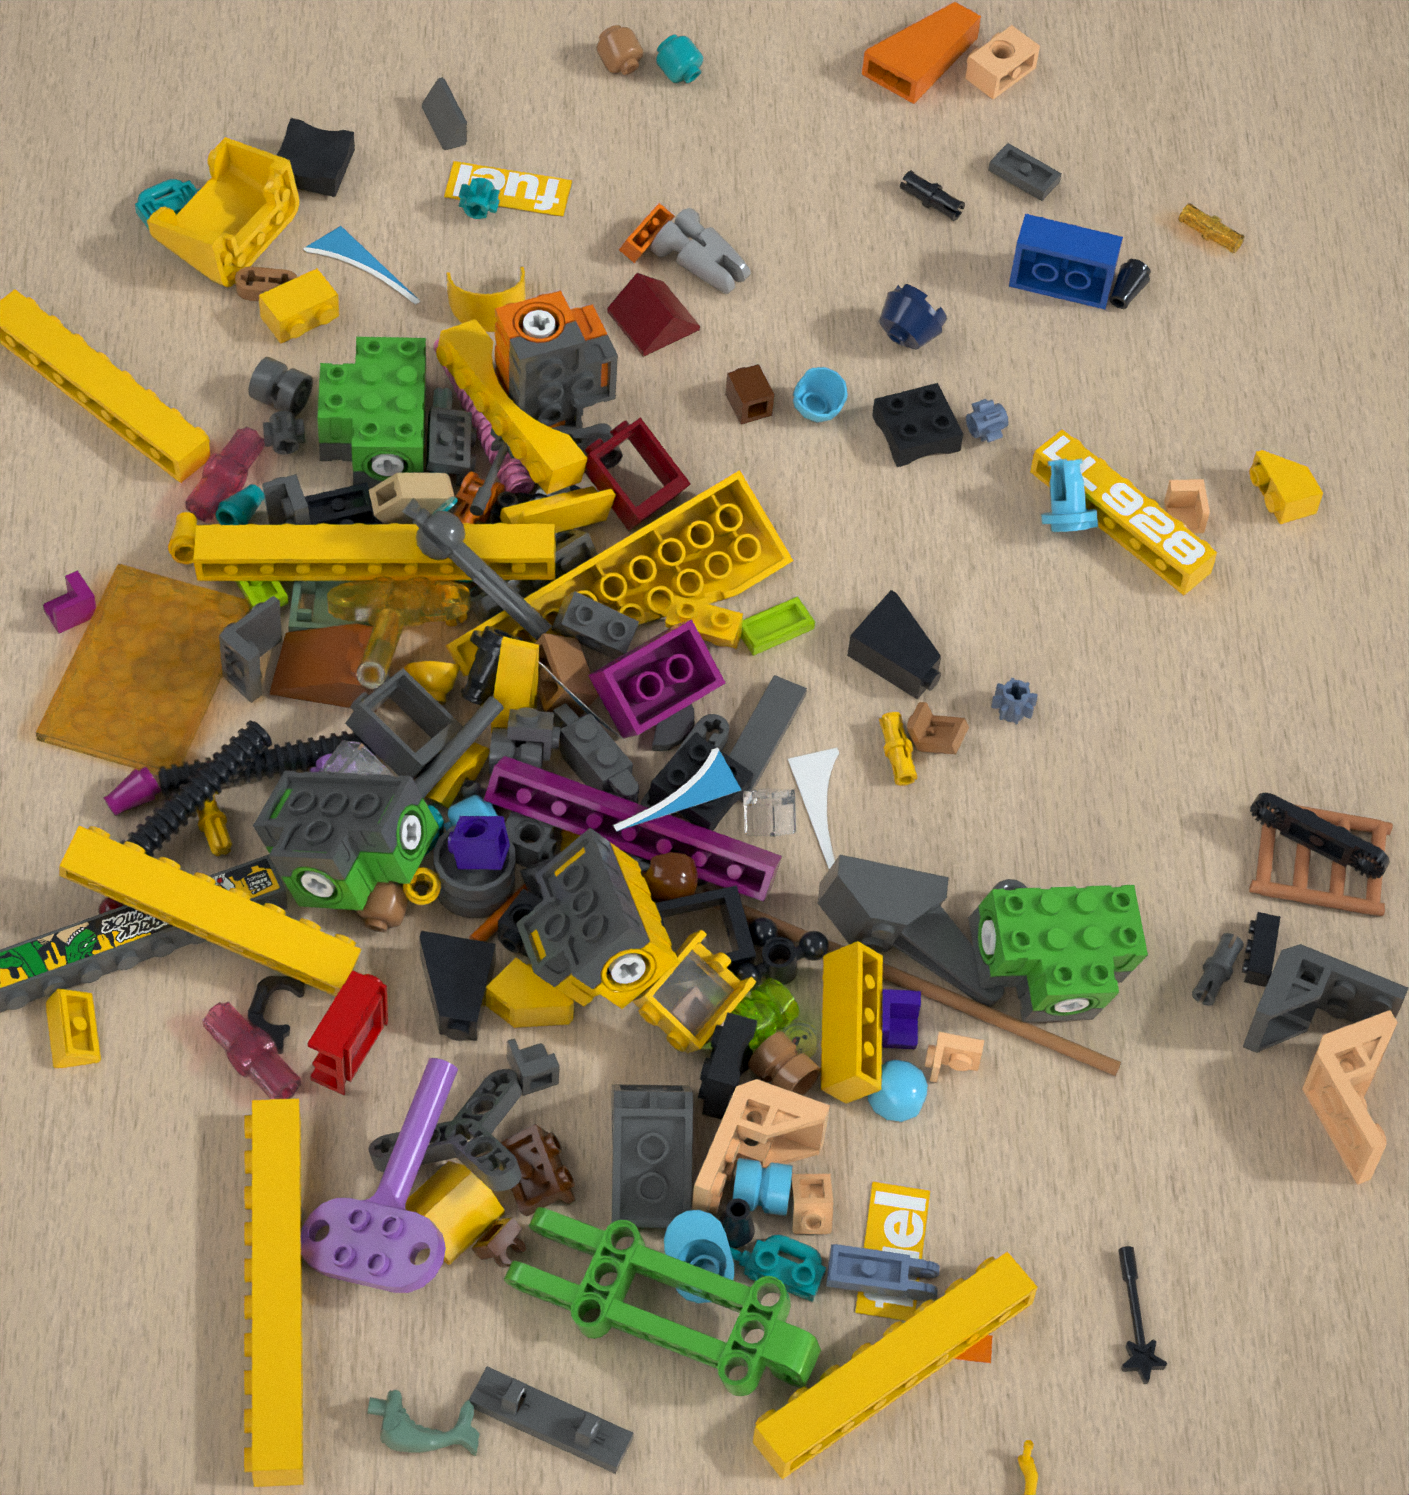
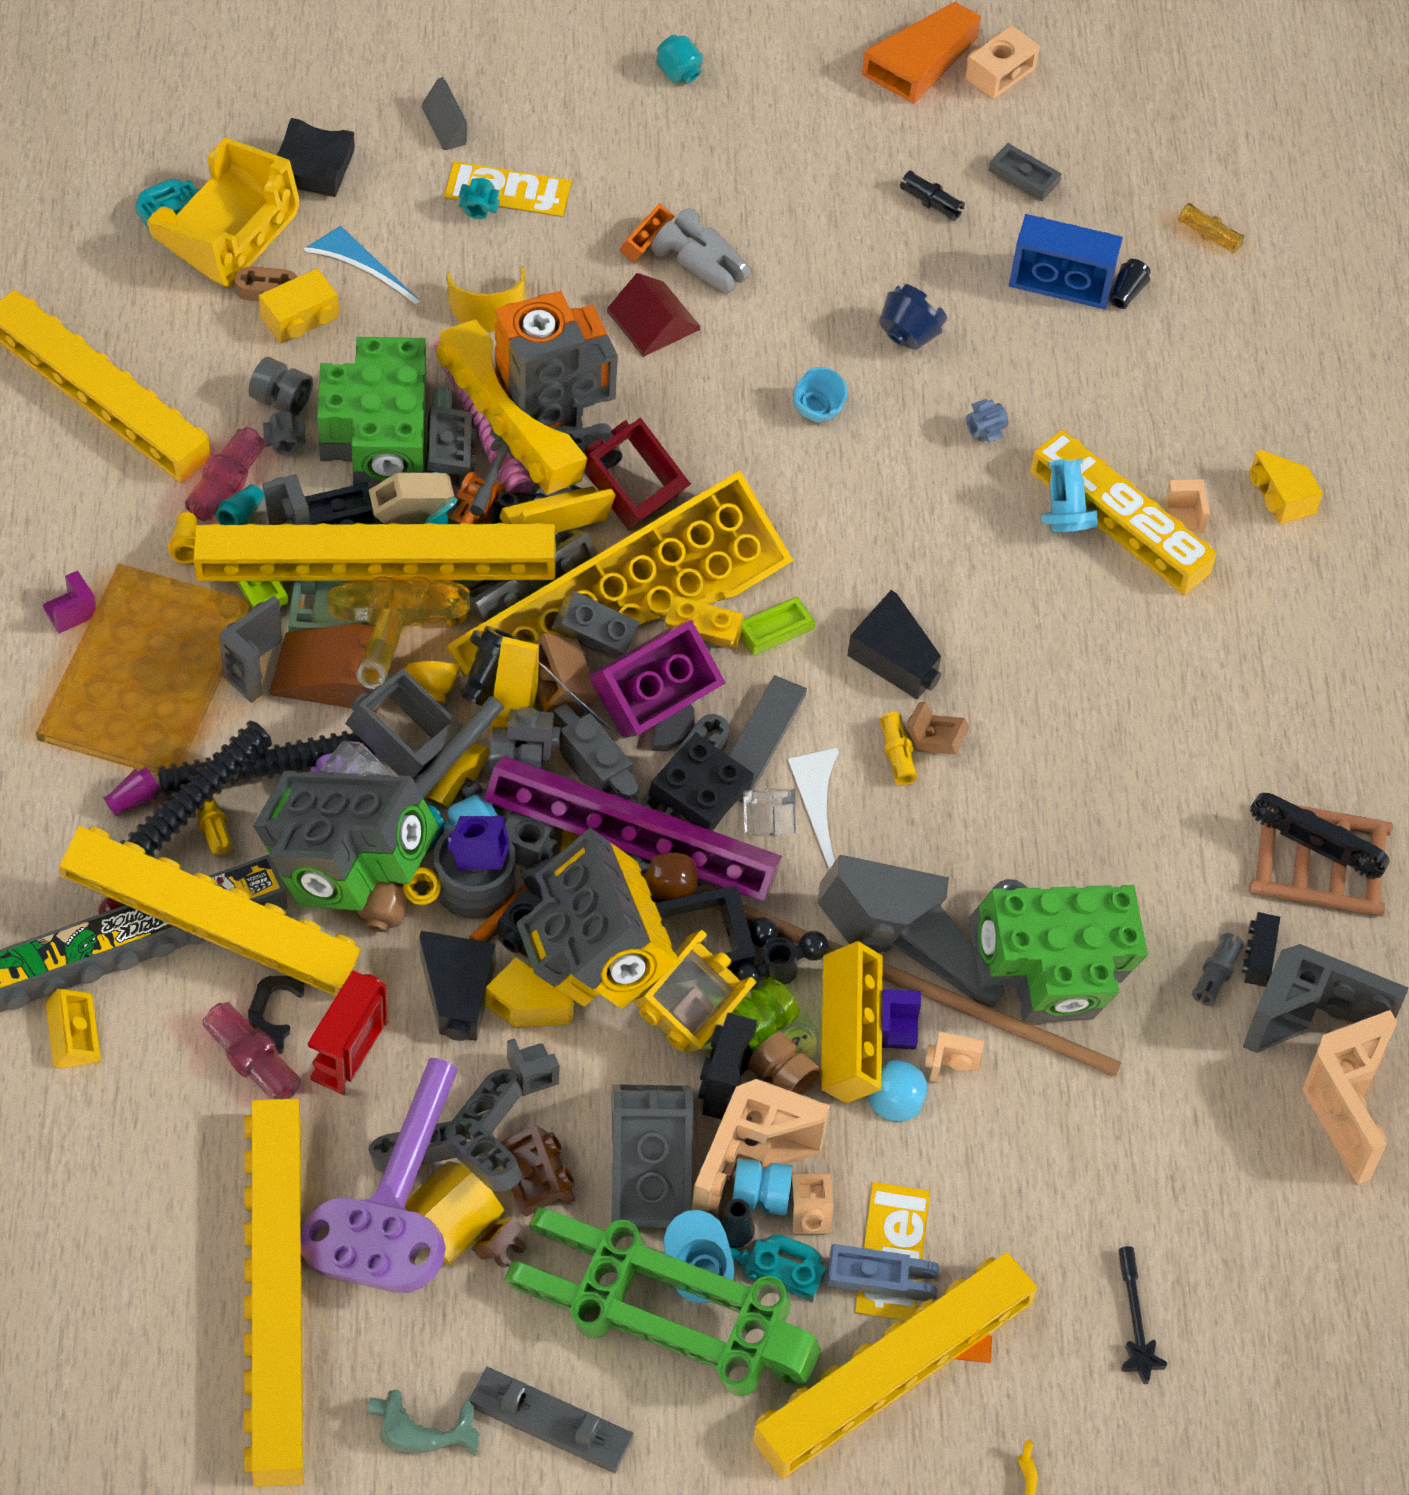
(443, 537): dark grey piece -> none
(619, 50): medium nougat head -> none
(709, 783): dark azure sticker -> none
(749, 394): reddish brown brick -> none
(917, 424): black brick -> none
(1014, 700): sand blue gear -> none

